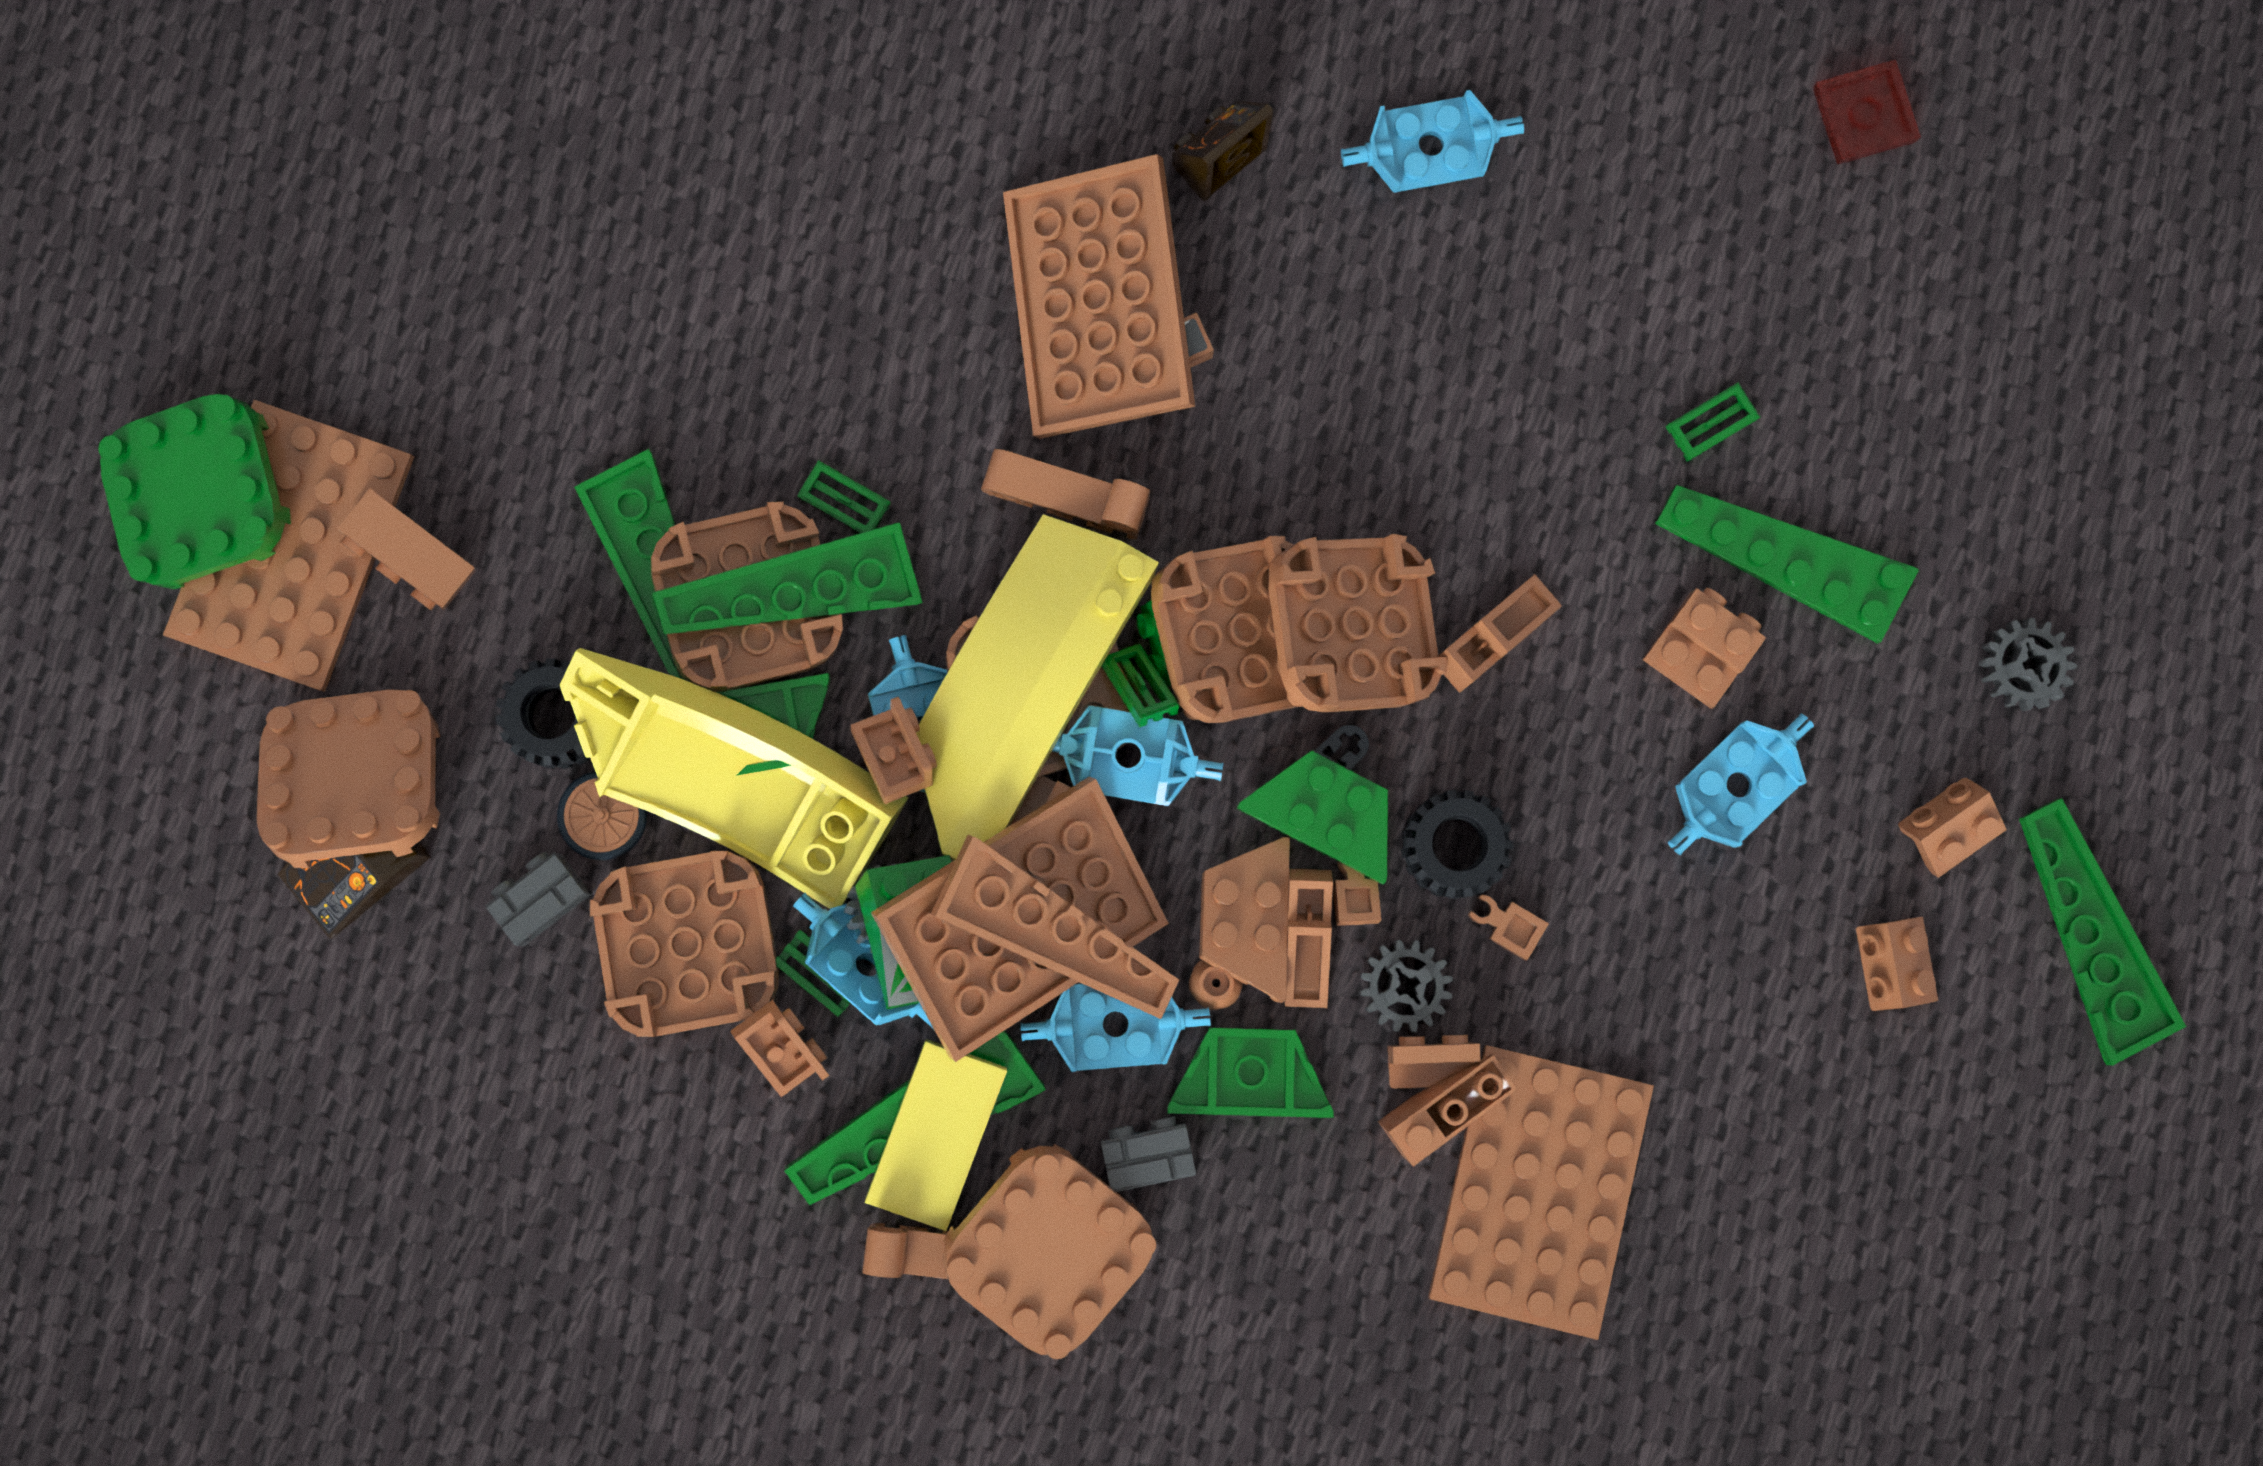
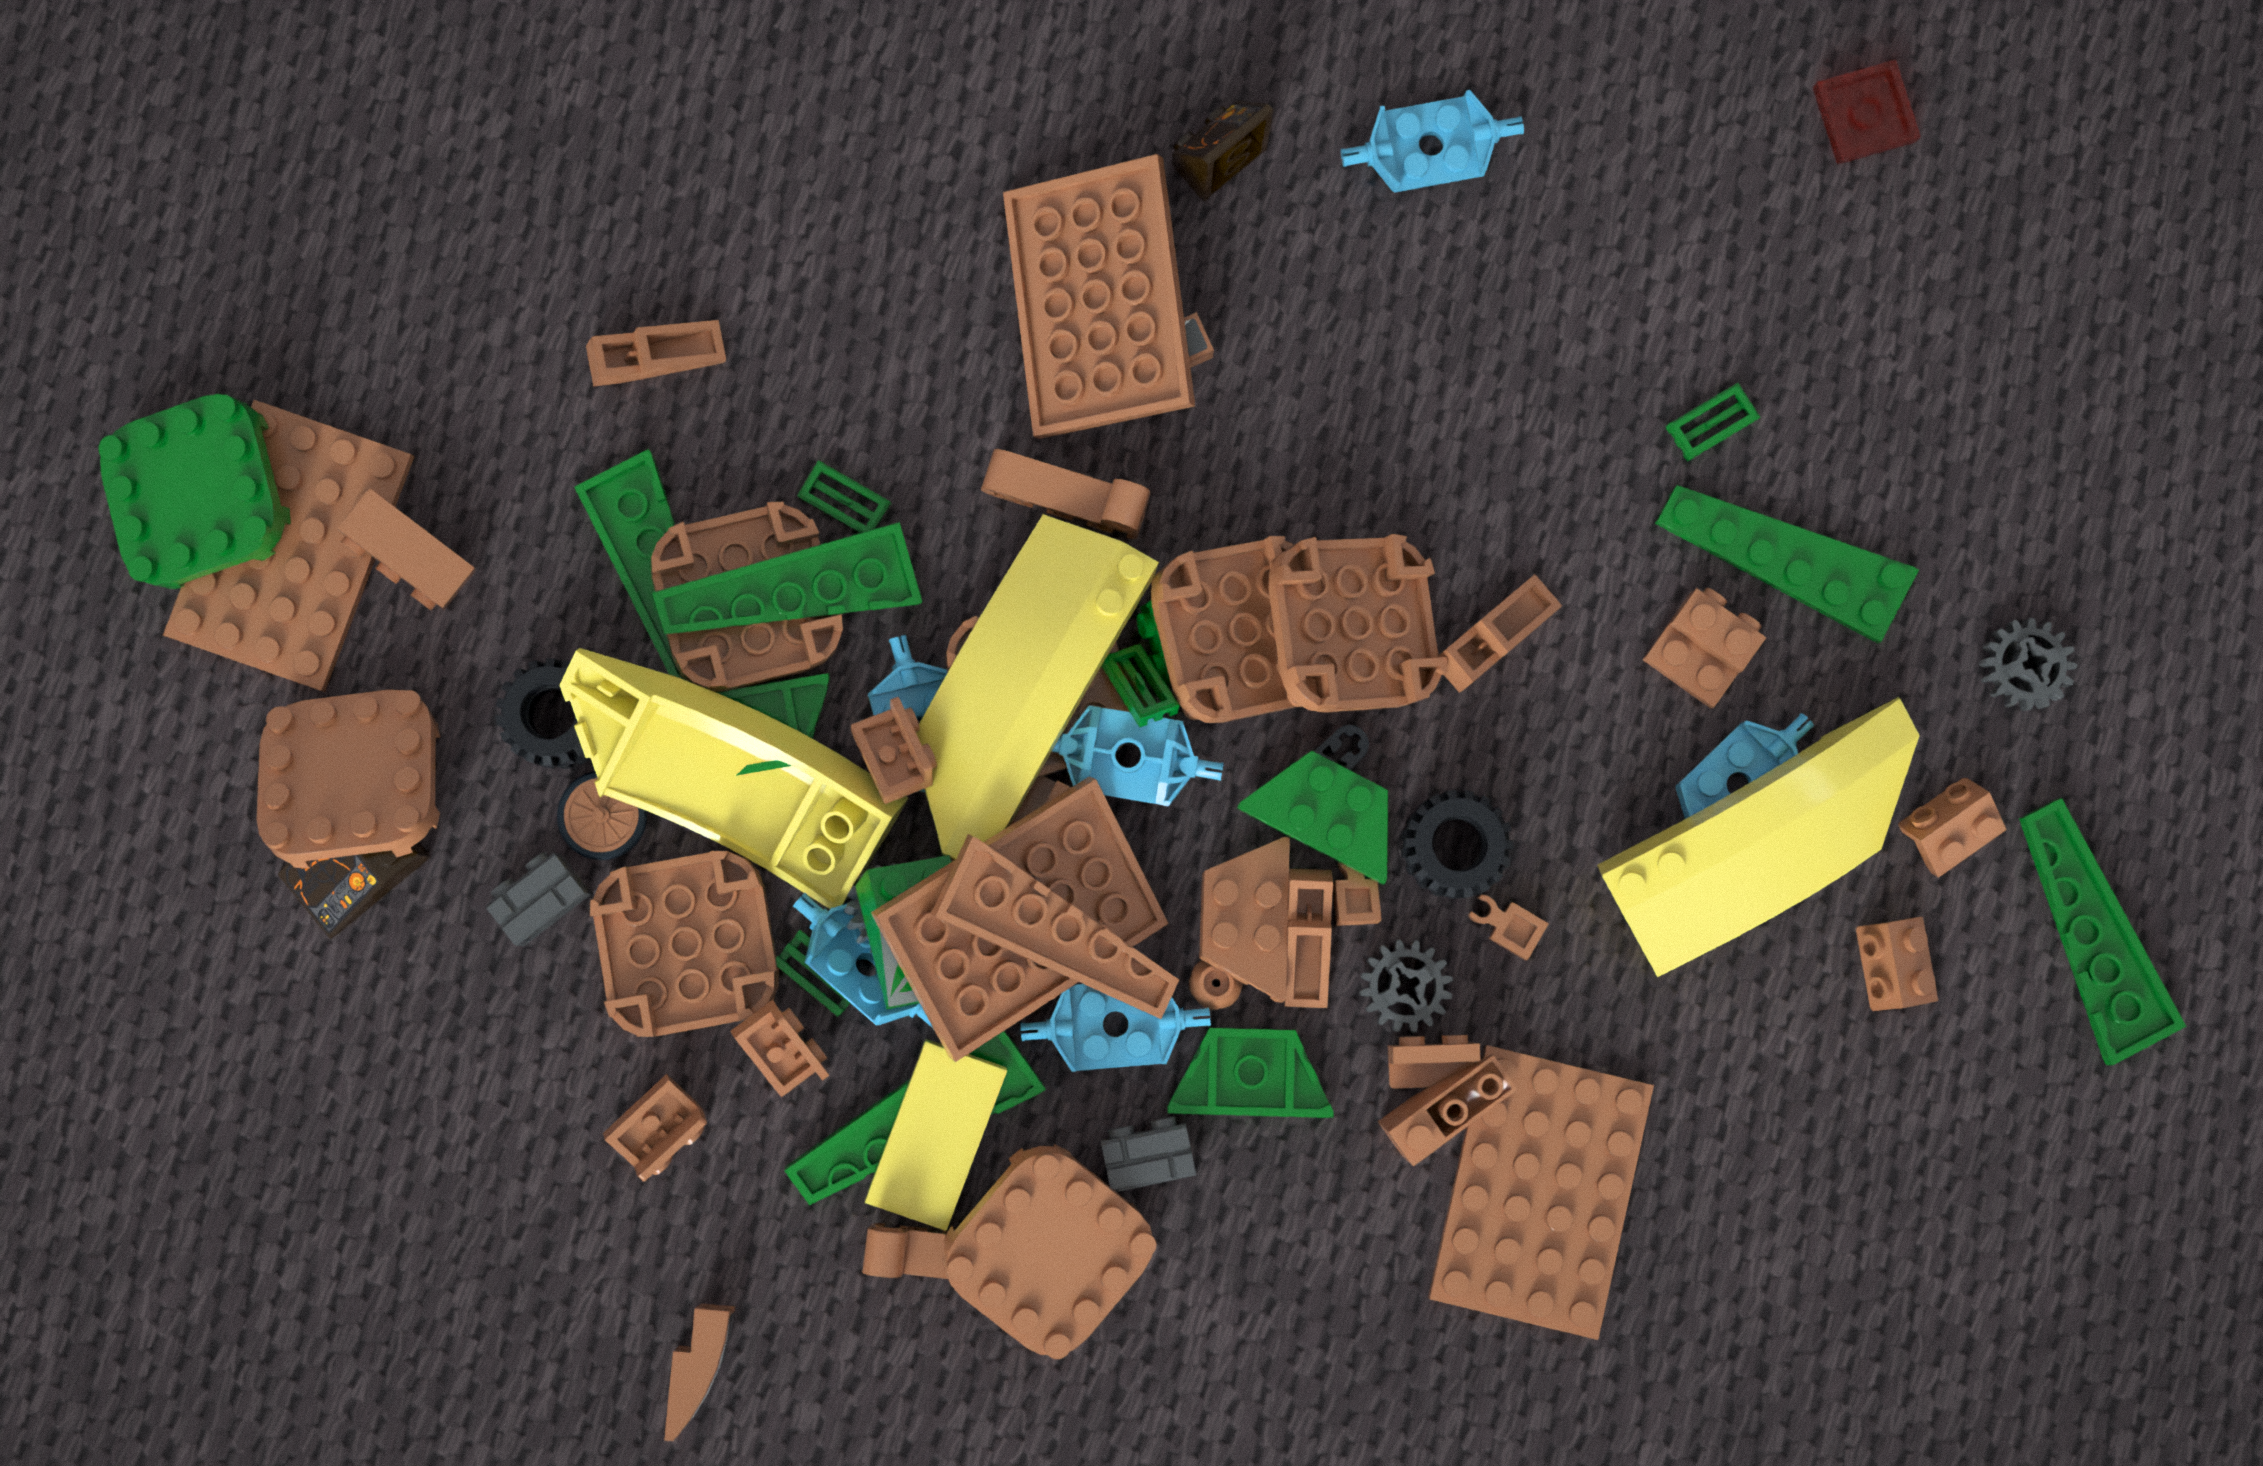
(654, 351): none -> nougat slope
(656, 1128): none -> nougat bracket
(697, 1366): none -> nougat slope
(1765, 841): none -> light yellow slope

